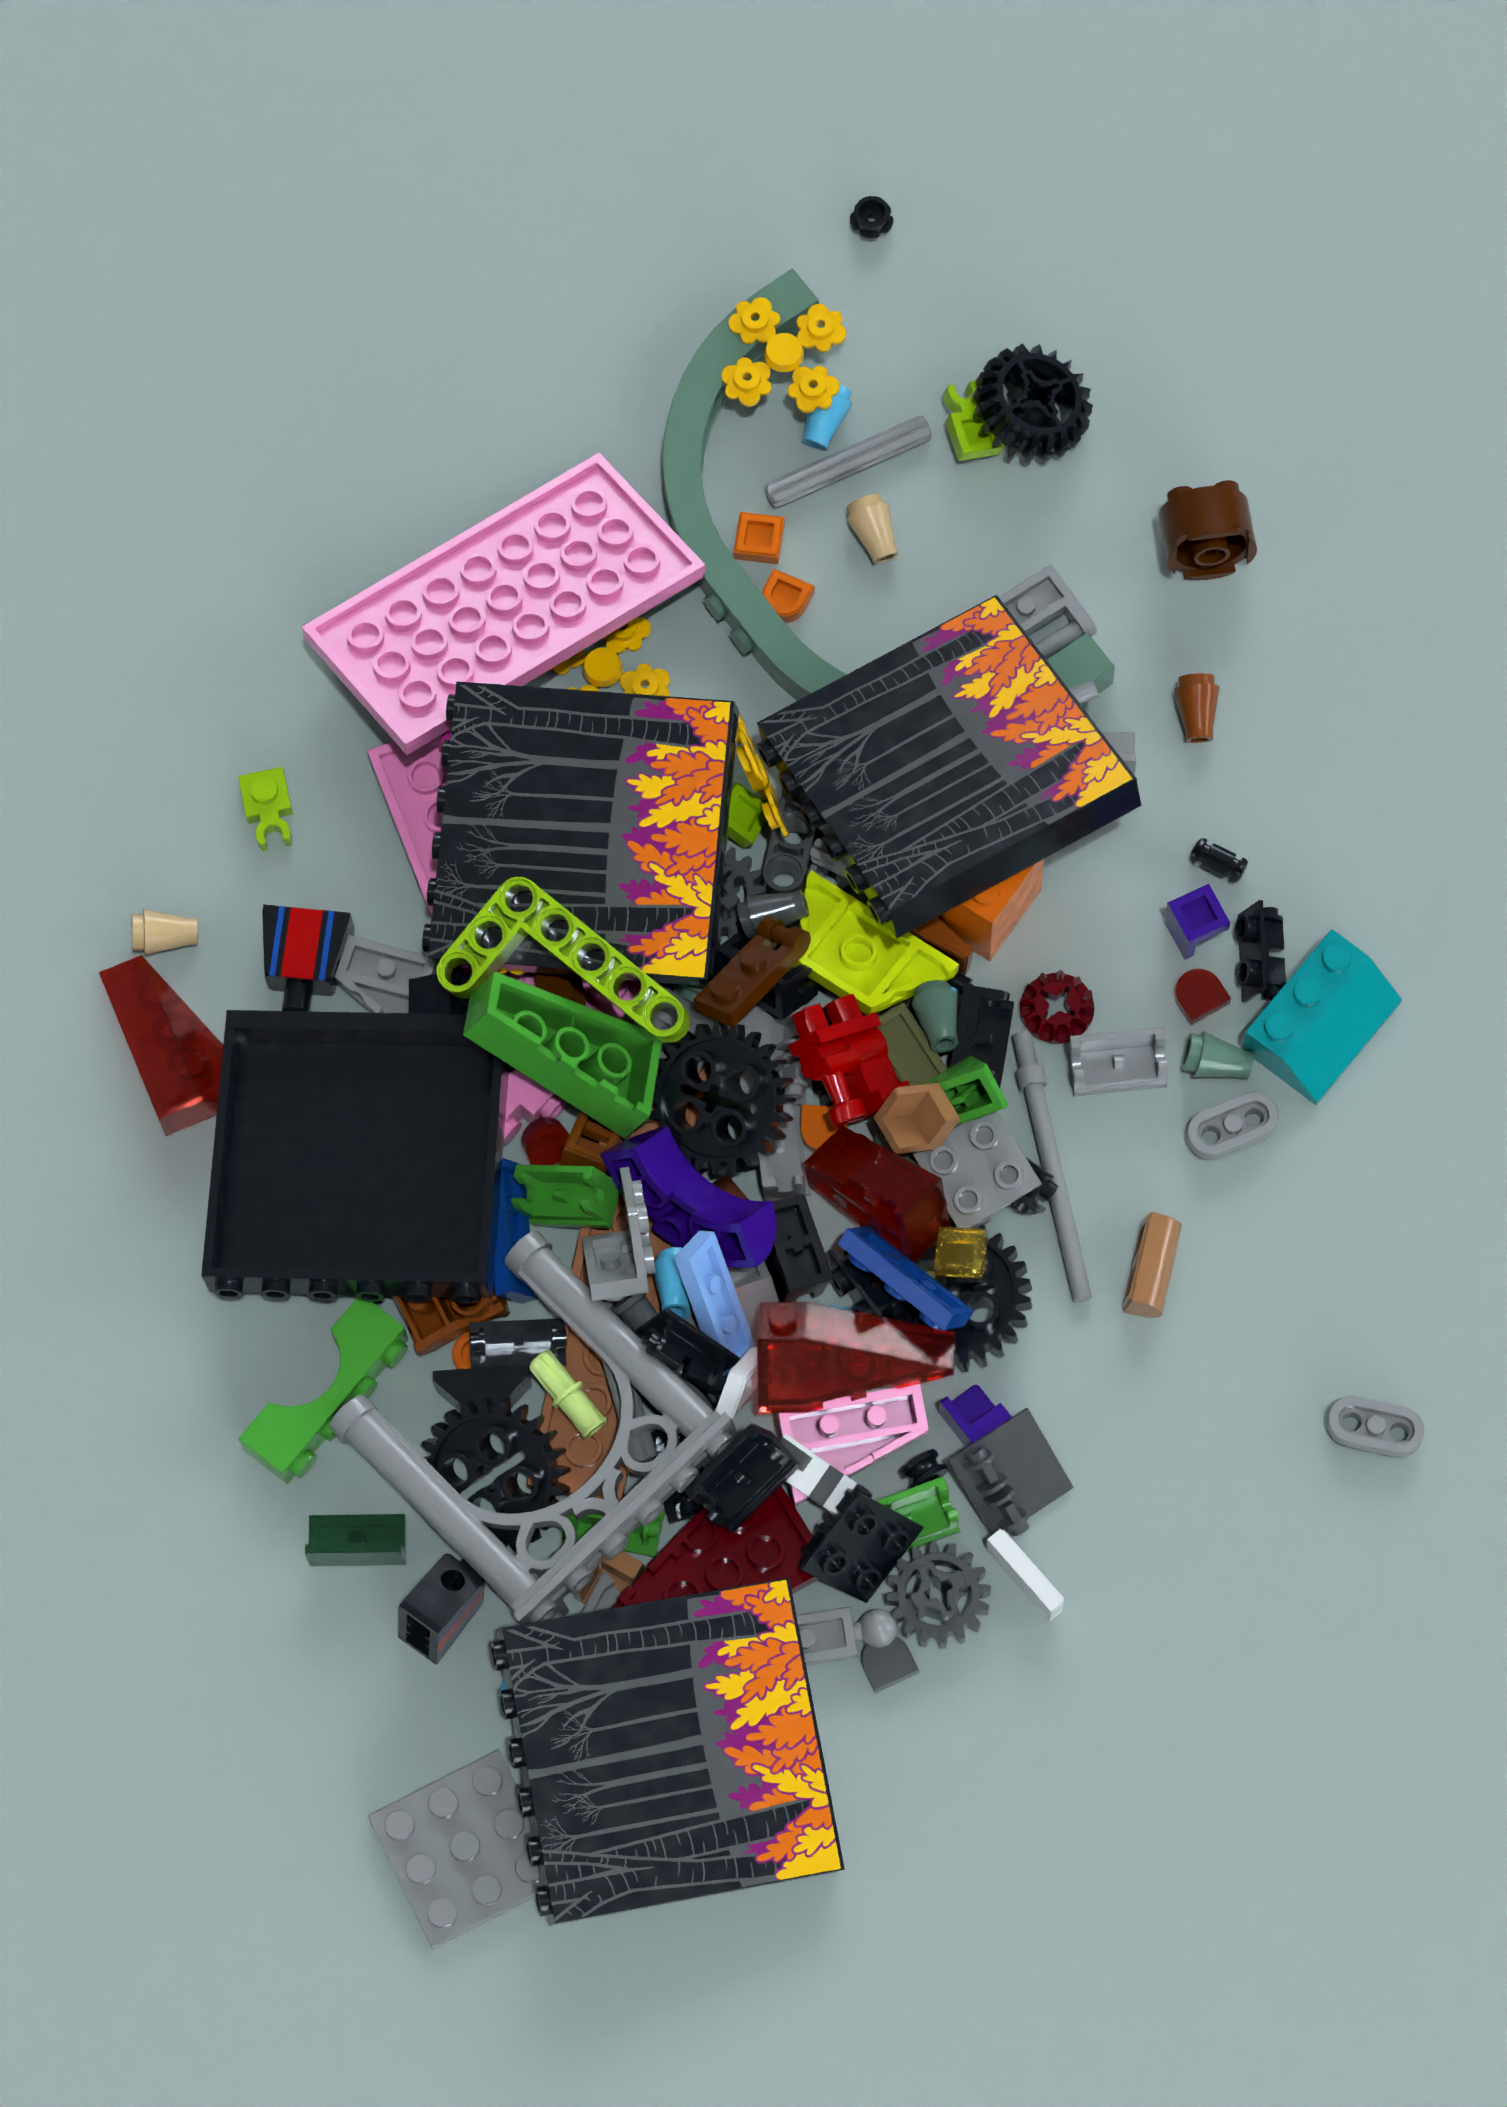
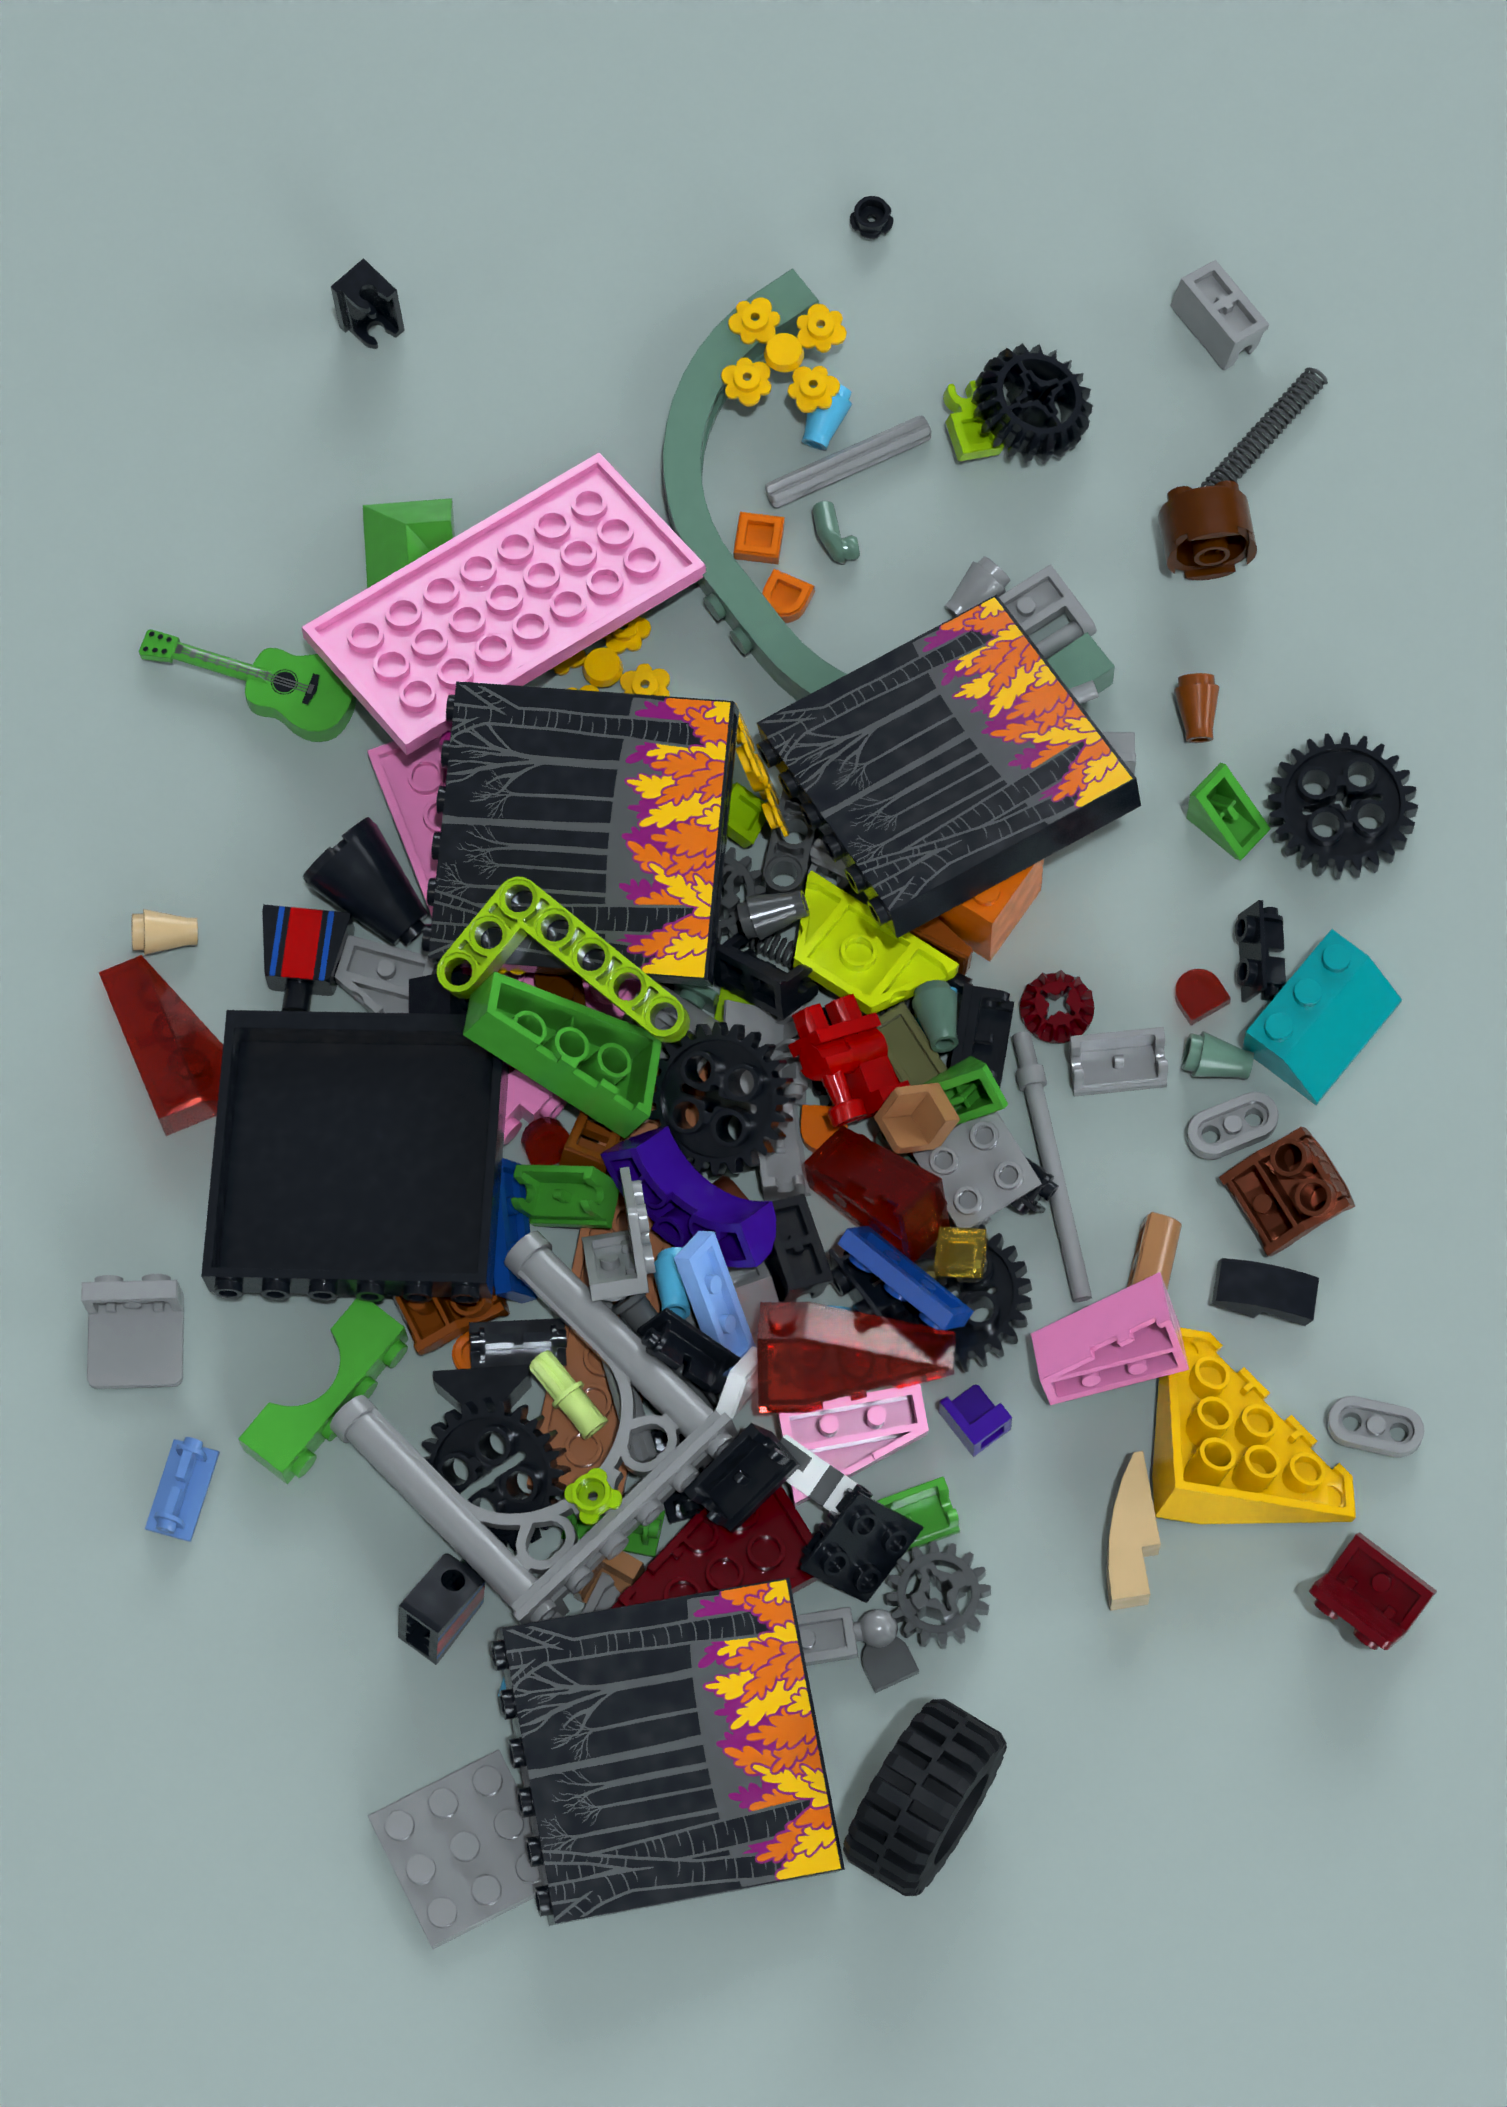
(134, 1332): none -> light grey bracket
(182, 1489): none -> medium blue hinge
(266, 800): lime plate -> none
(278, 685): none -> bright green piece
(357, 1540): clear green panel -> none
(366, 300): none -> black hinge
(369, 884): none -> black cone
(403, 533): none -> bright green slope
(593, 1482): none -> lime plate
(752, 972): reddish brown plate -> none
(829, 533): none -> sand green arm
(873, 526): tan cone -> none
(923, 1468): black bush -> none
(924, 1797): none -> black tyre
(979, 584): none -> light grey cone
(1010, 1474): dark grey hinge -> none
(1025, 1574): white tile -> none
(1111, 1343): none -> bright pink wedge
(1131, 1538): none -> tan slope
(1195, 919): dark purple panel -> none
(1218, 313): none -> light grey hinge
(1218, 860): black piece -> none
(1226, 813): none -> bright green slope
(1231, 1456): none -> yellow slope
(1265, 1288): none -> black slope
(1273, 416): none -> dark grey piece
(1288, 1189): none -> copper slope
(1331, 768): none -> black gear
(1372, 1594): none -> dark red bracket

